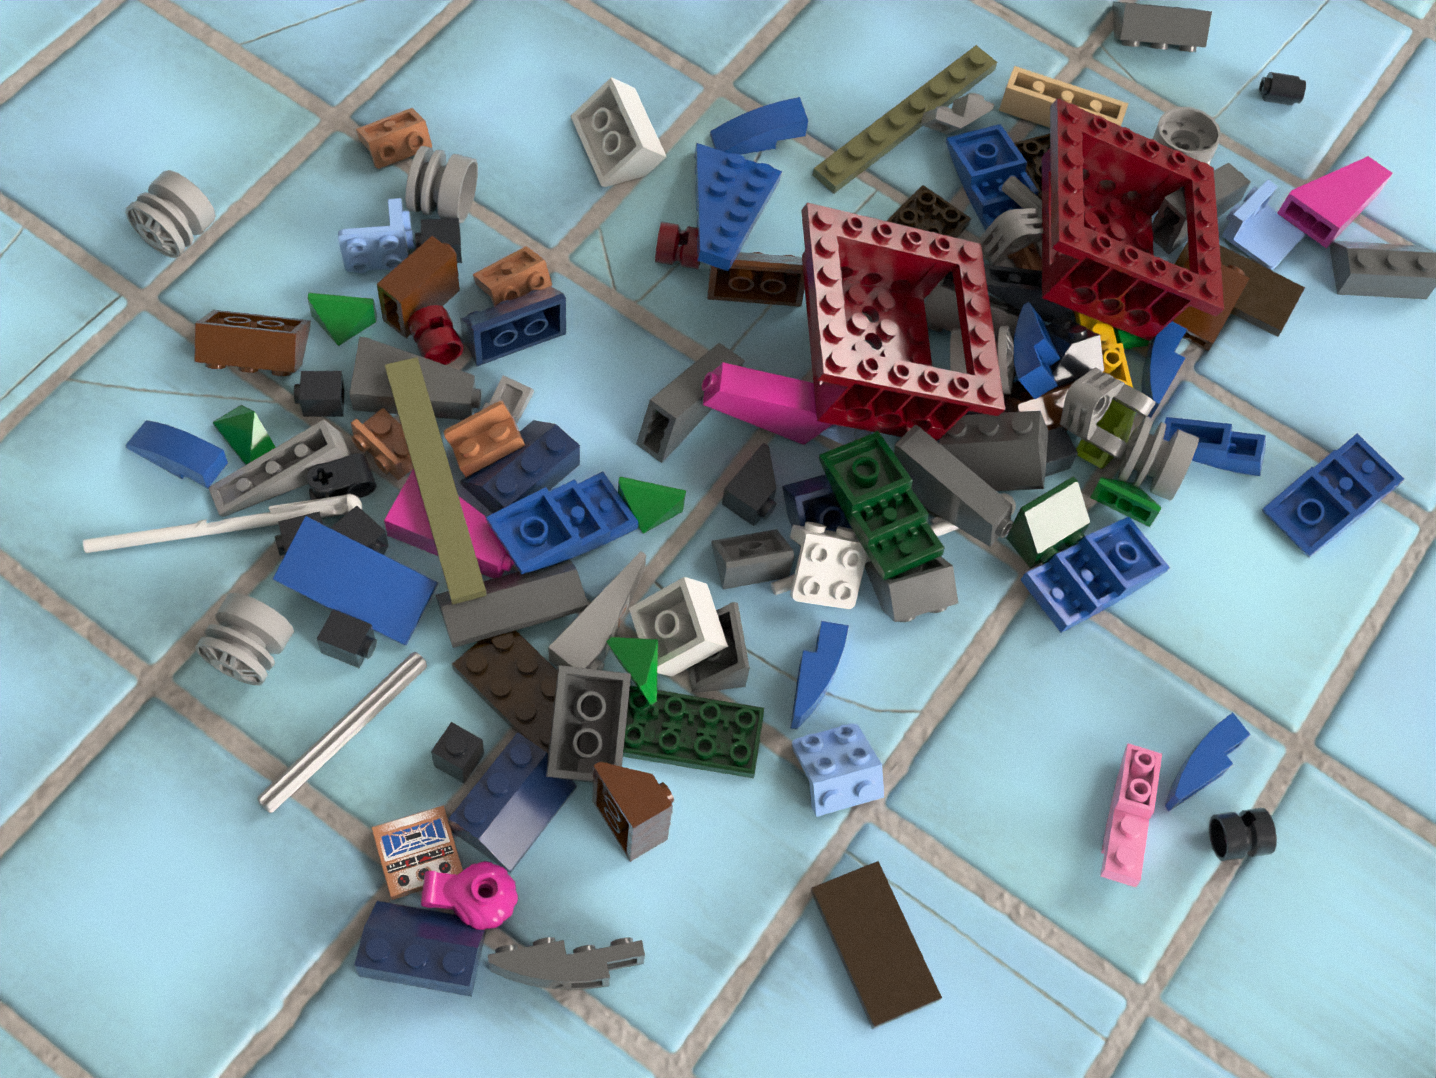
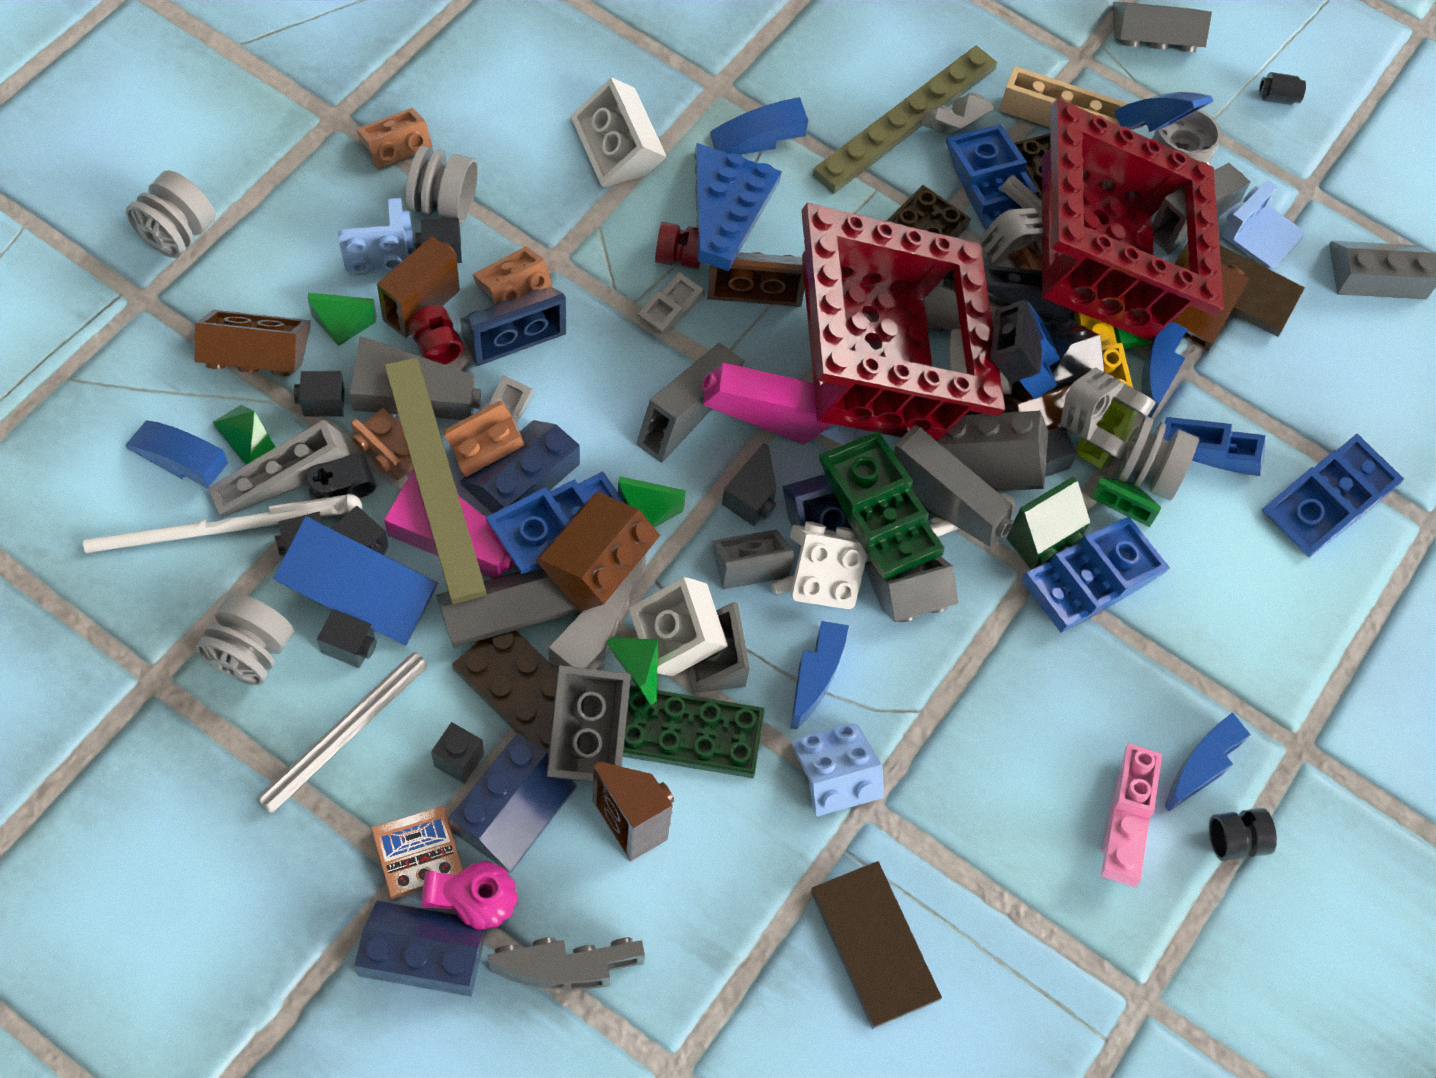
(597, 550): none -> reddish brown slope
(672, 303): none -> light grey slope
(1016, 342): none -> black slope
(1161, 110): none -> blue slope
(1334, 200): dark pink slope -> none

